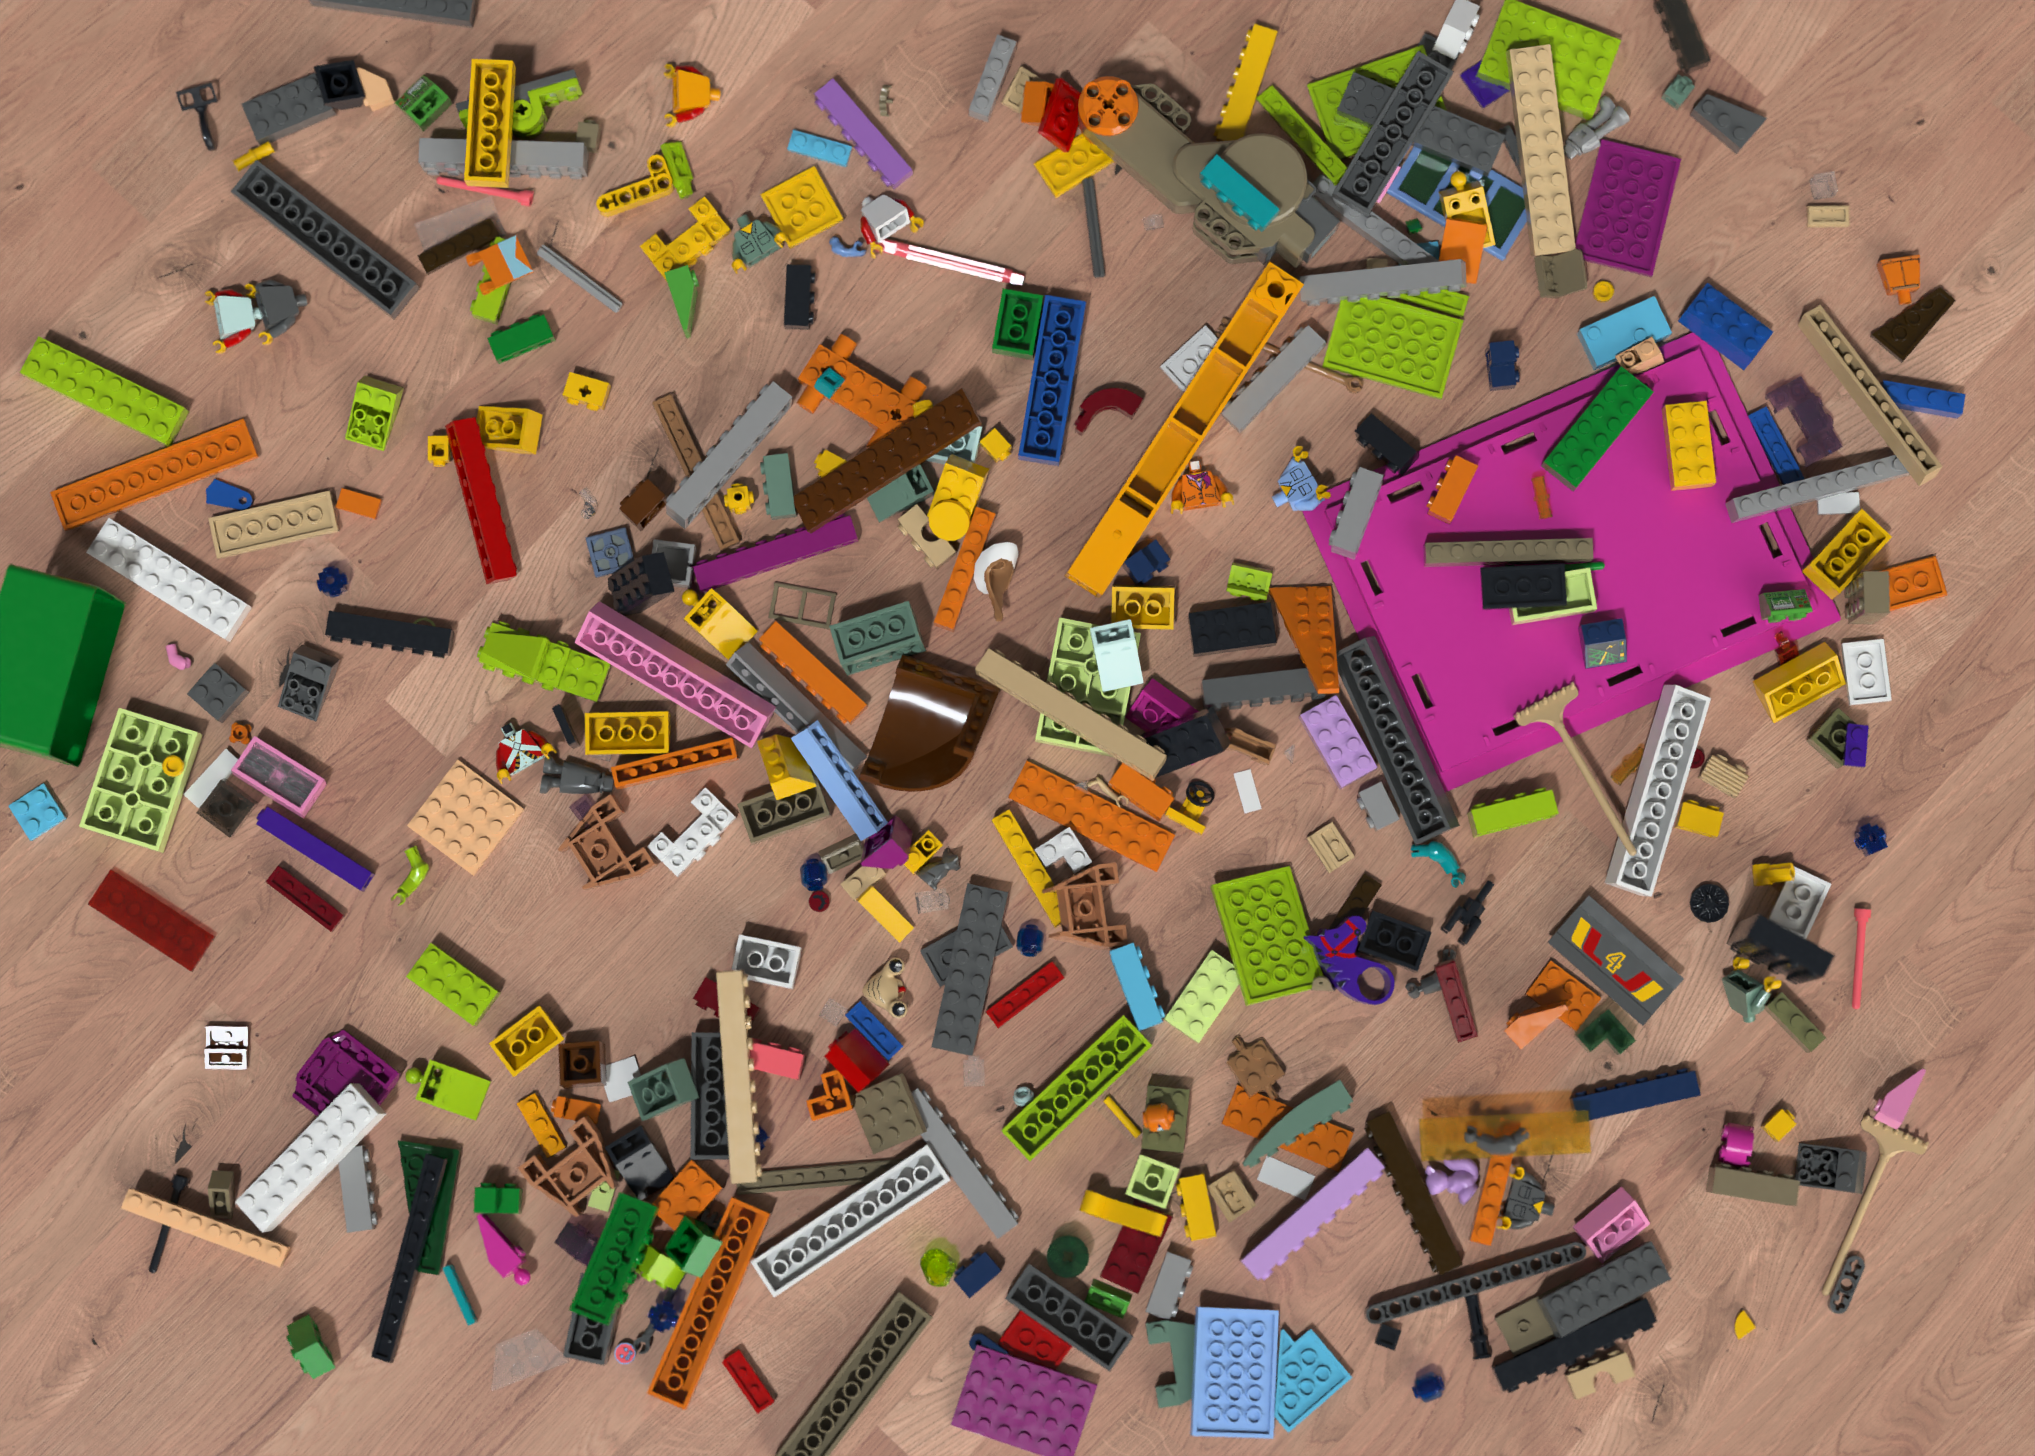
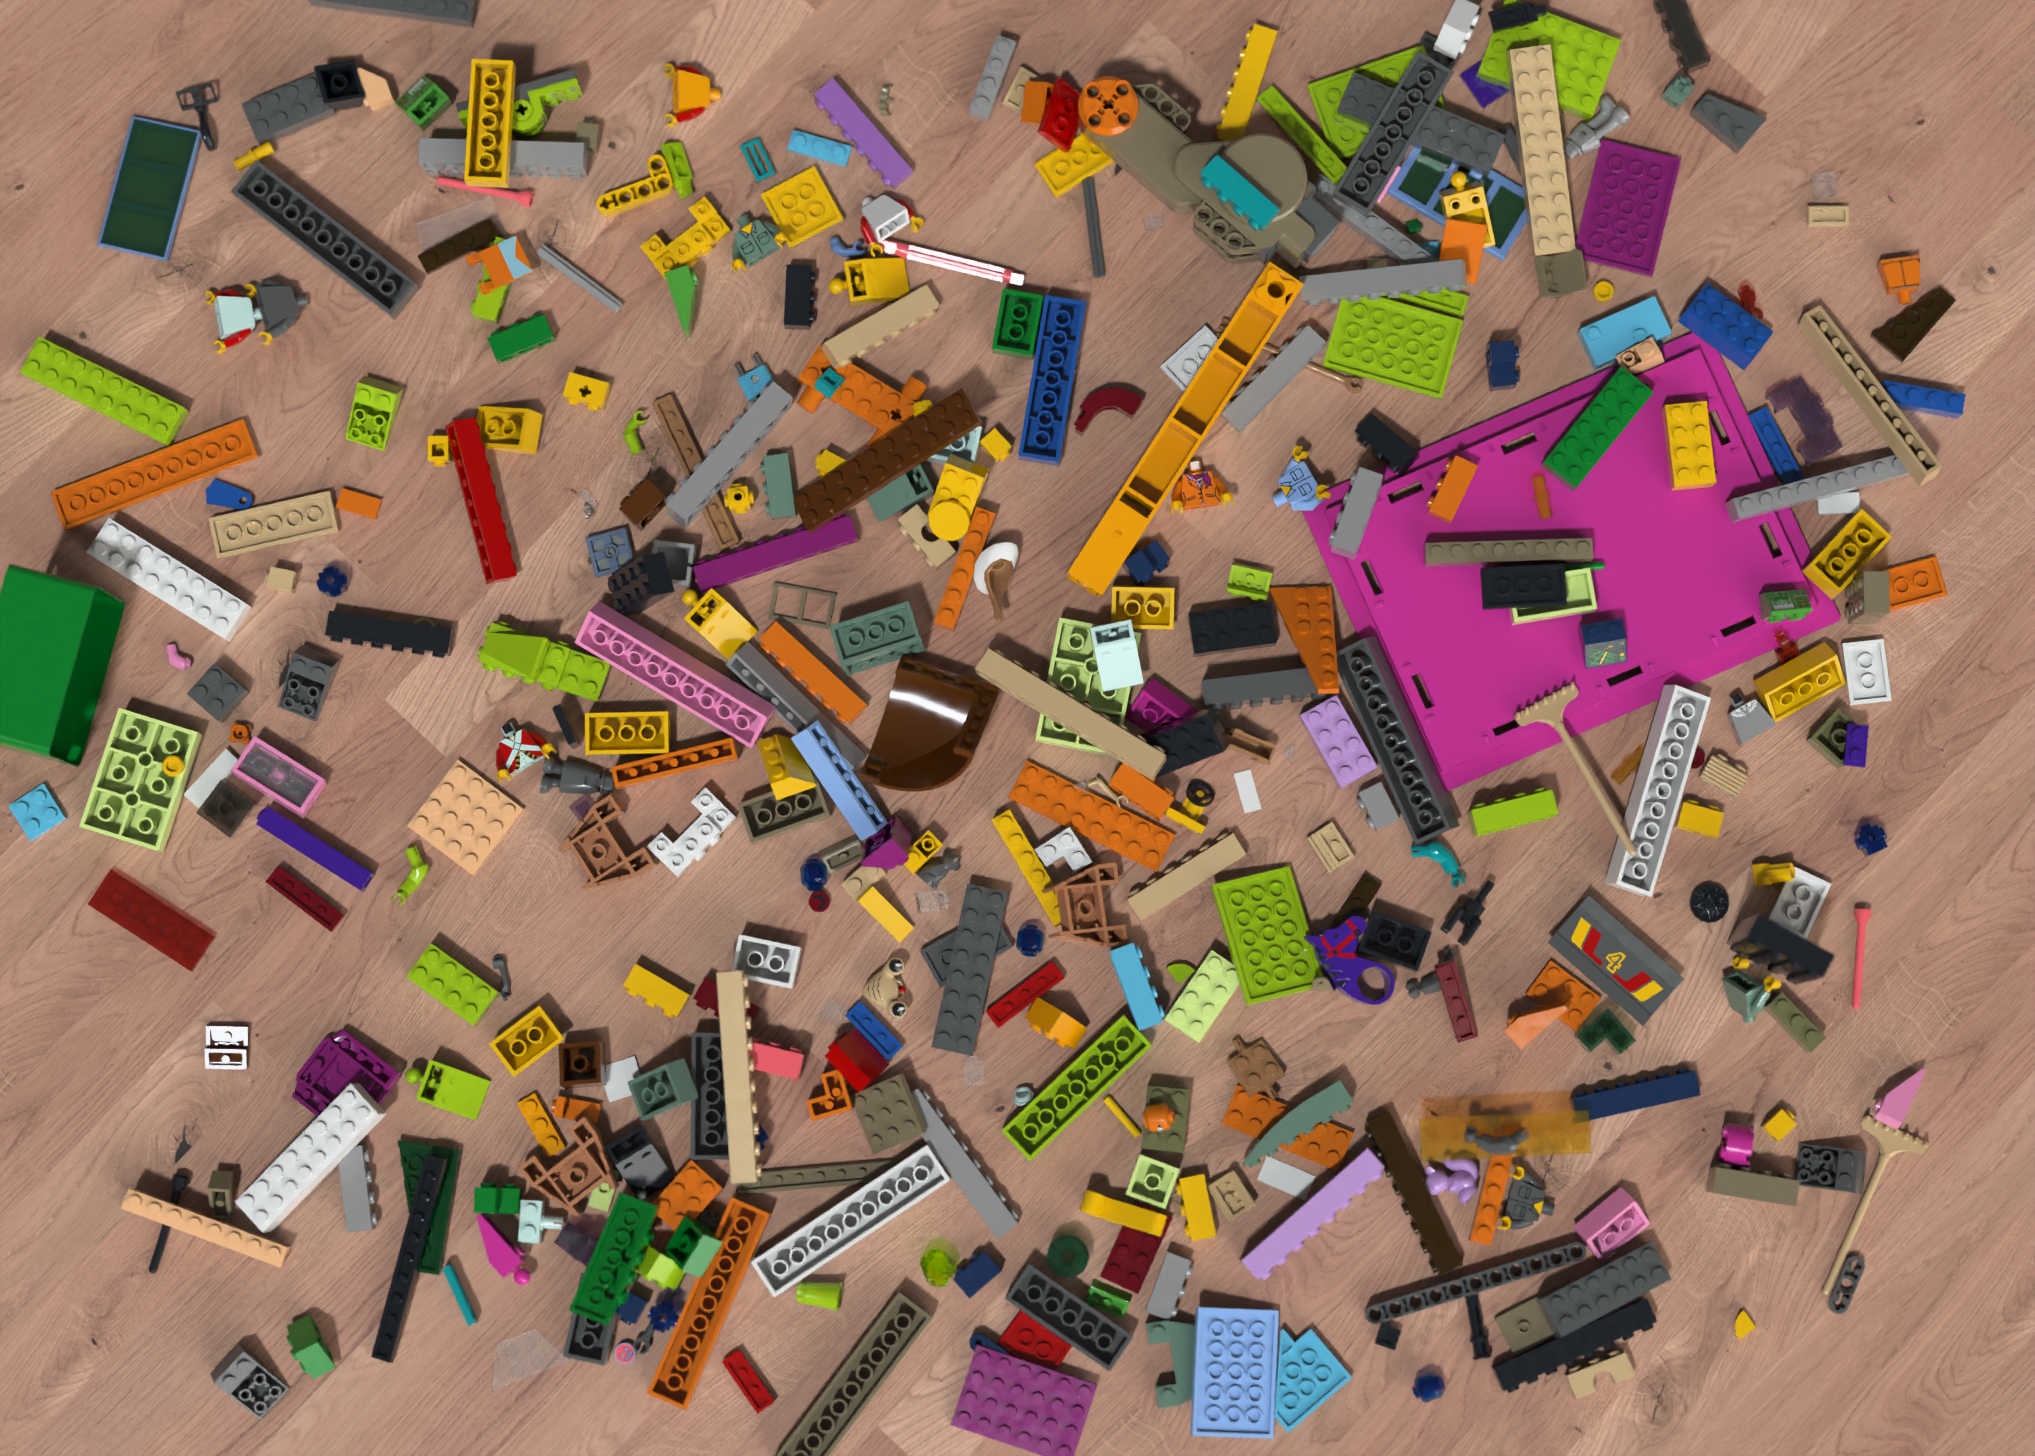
(149, 188): none -> clear green door
(248, 1381): none -> dark grey slope
(281, 580): none -> tan brick
(499, 962): none -> dark grey piece
(534, 1221): none -> light aqua brick
(630, 434): none -> lime piece
(632, 1309): none -> dark blue brick
(656, 991): none -> yellow brick
(755, 380): none -> medium azure piece
(764, 175): none -> teal tile
(820, 1294): none -> lime plant
(877, 282): none -> yellow slope
(880, 326): none -> tan brick
(1055, 1024): none -> light orange brick
(1180, 971): none -> lime tile
(1186, 877): none -> tan brick
(1515, 16): none -> black hinge
(1748, 300): none -> clear red plate
(1748, 719): none -> light grey torso

